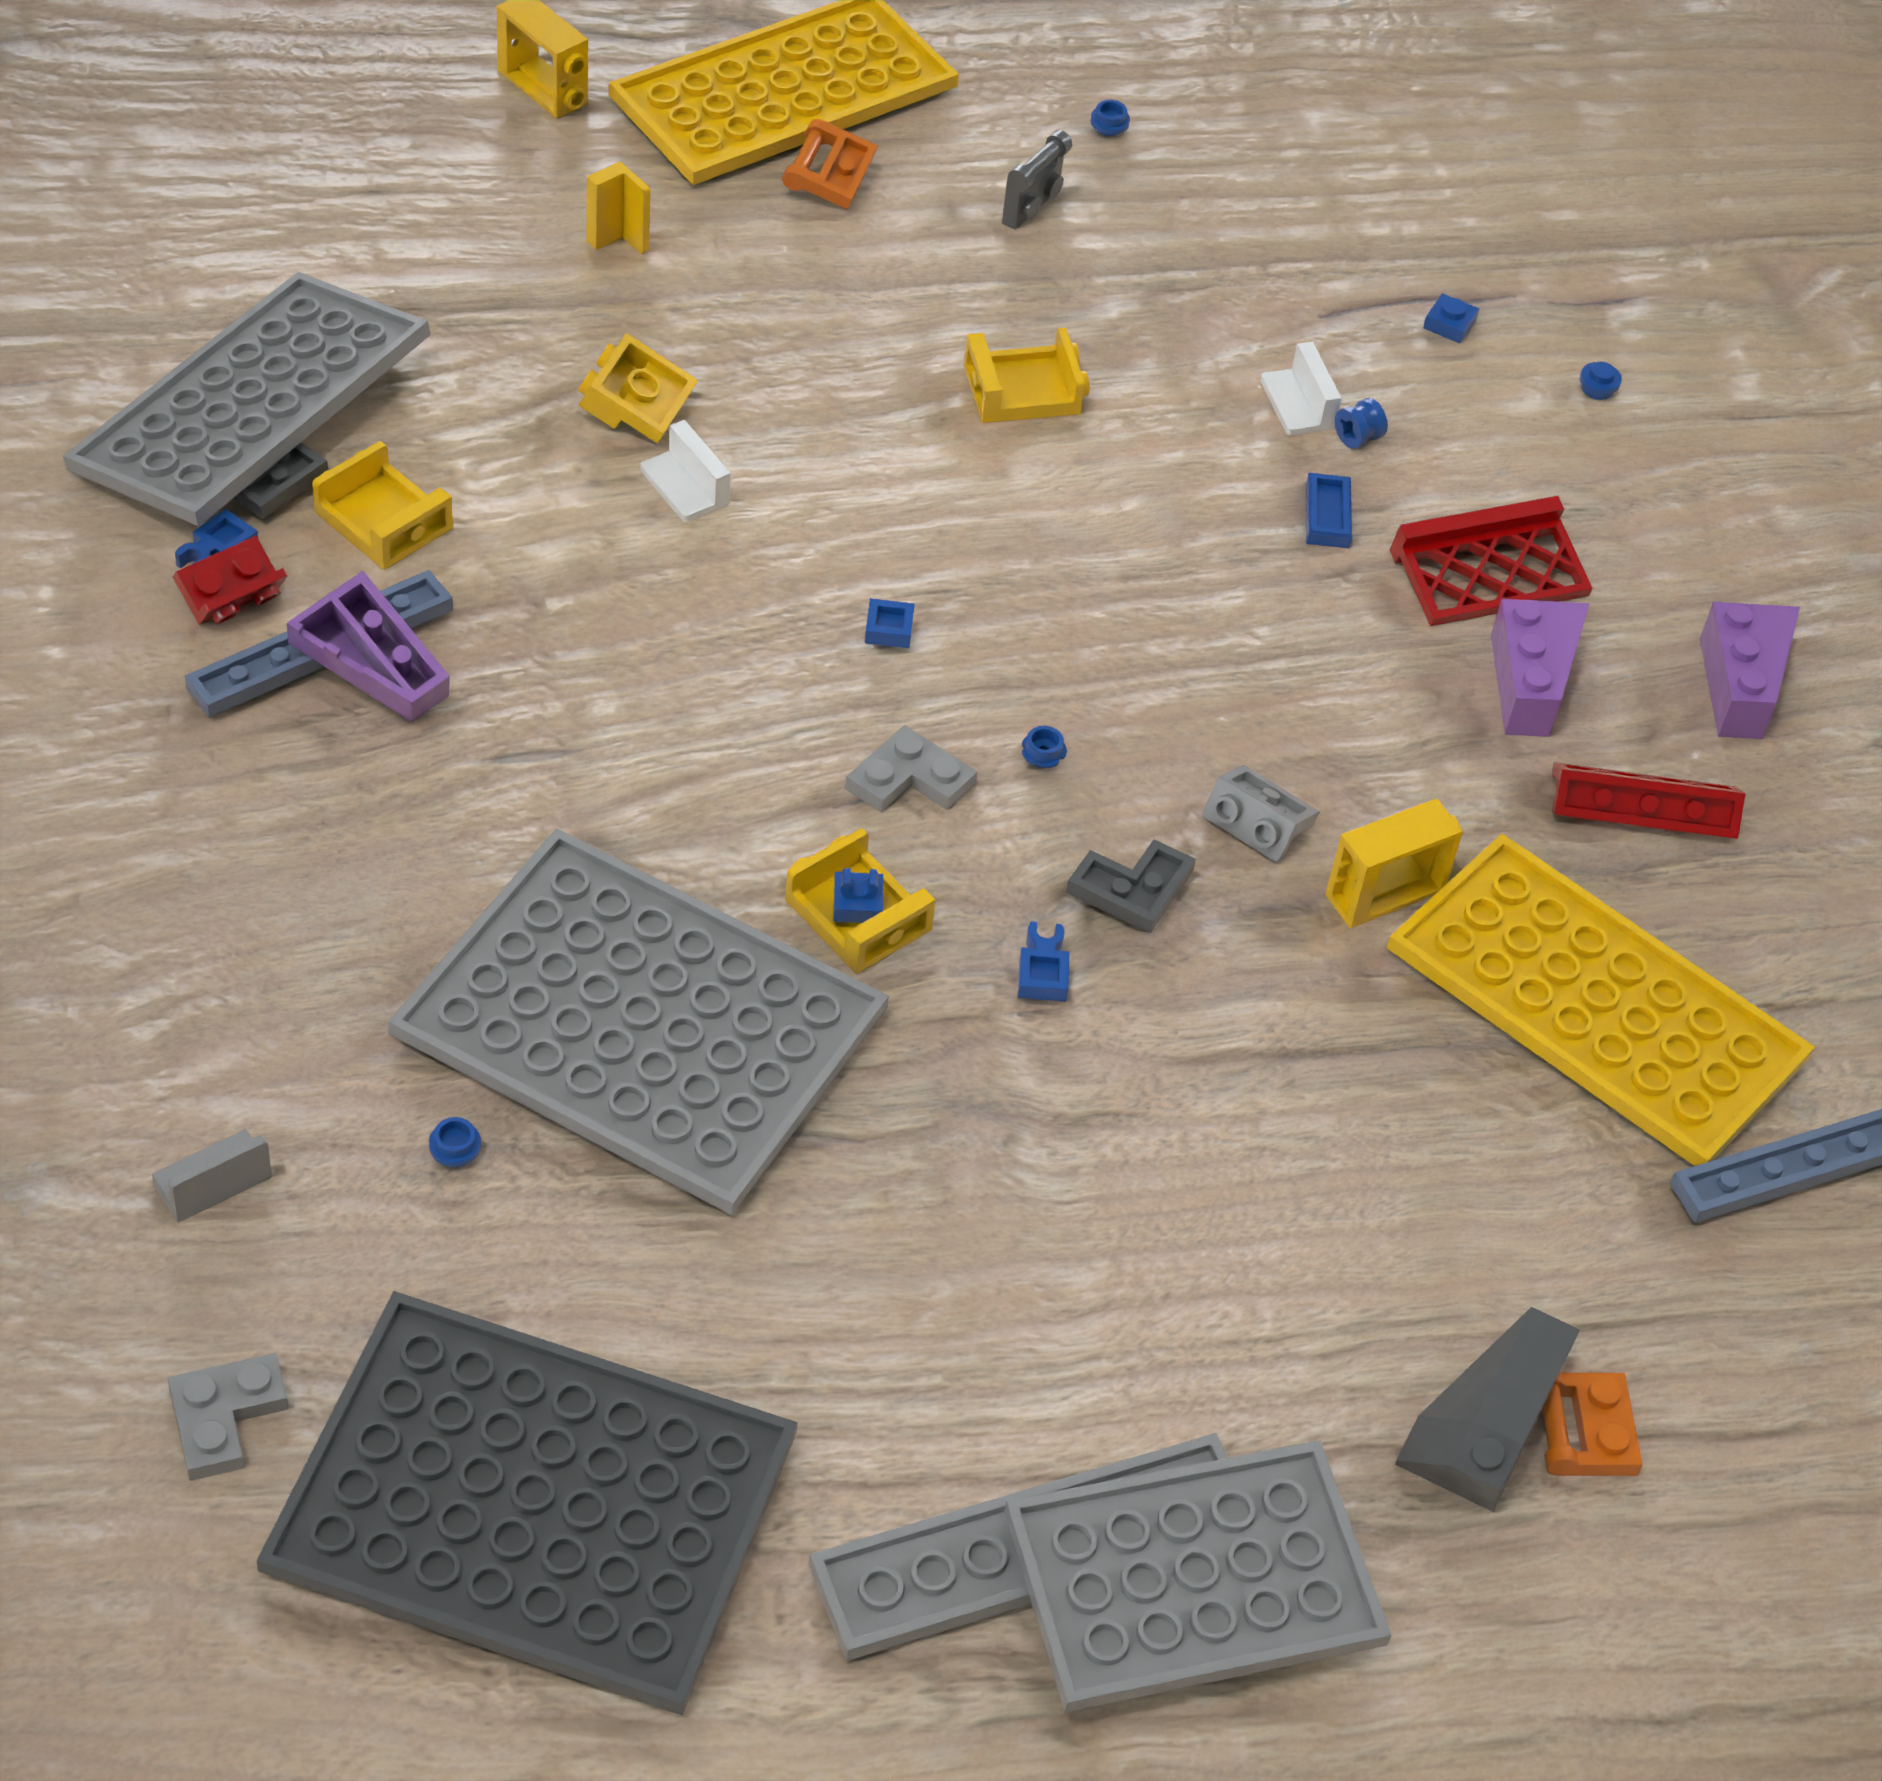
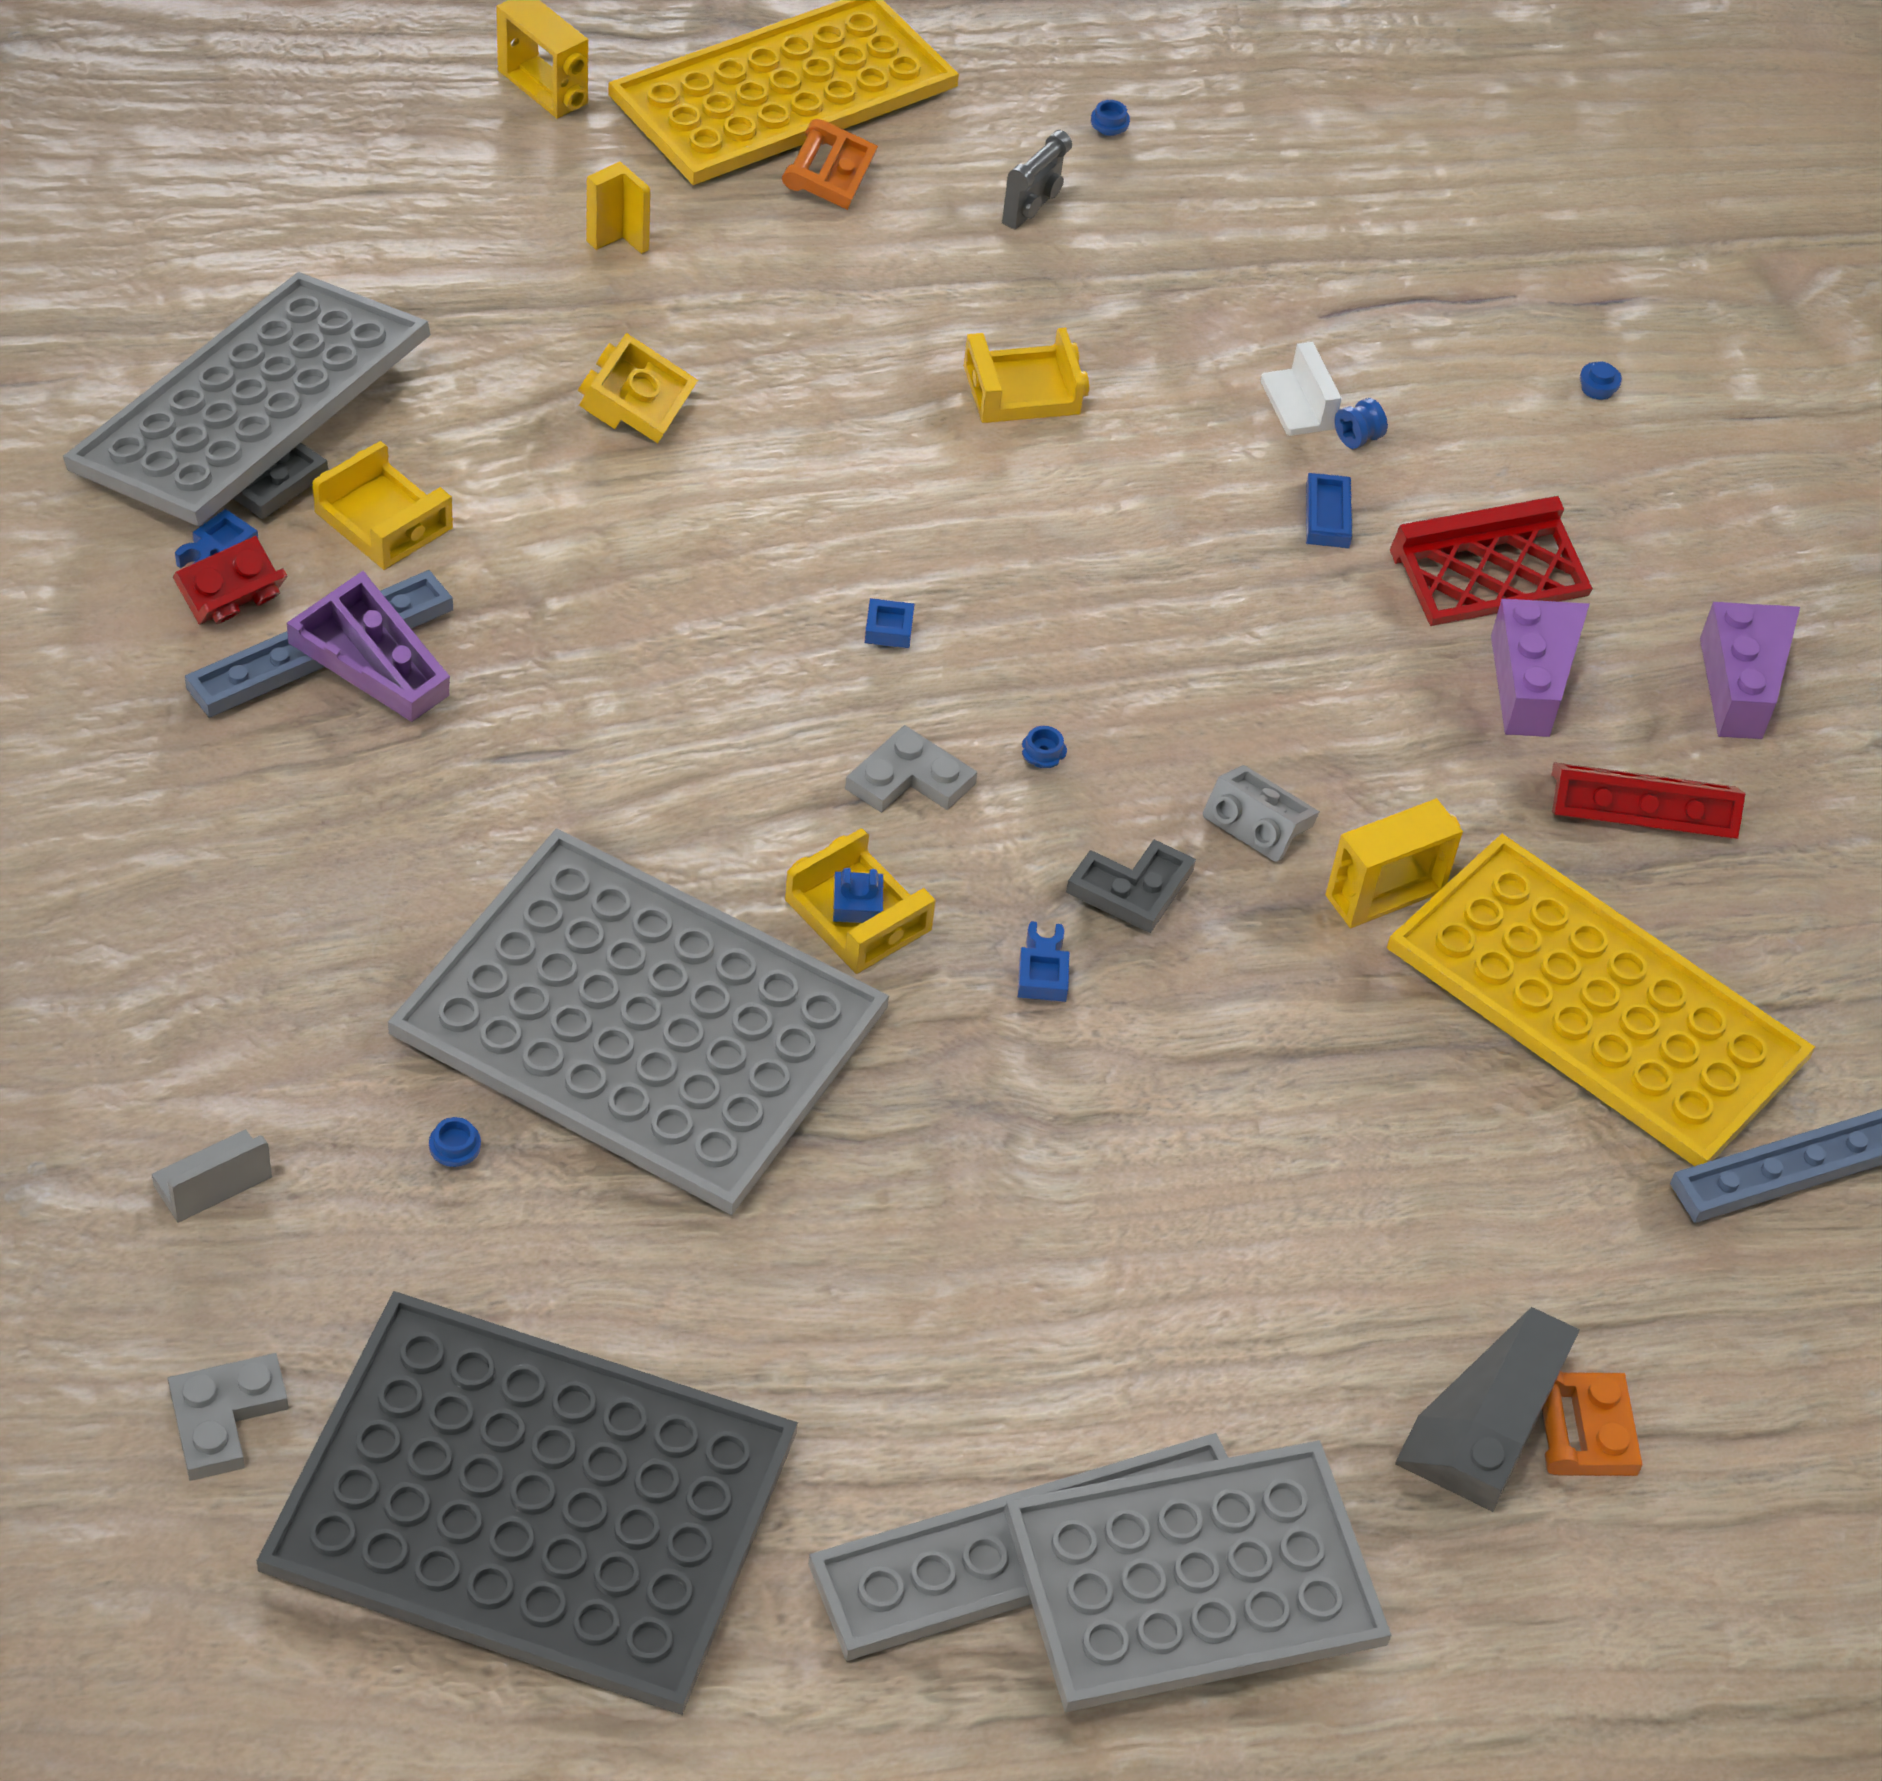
(688, 475): white panel -> none
(1451, 318): blue plate -> none

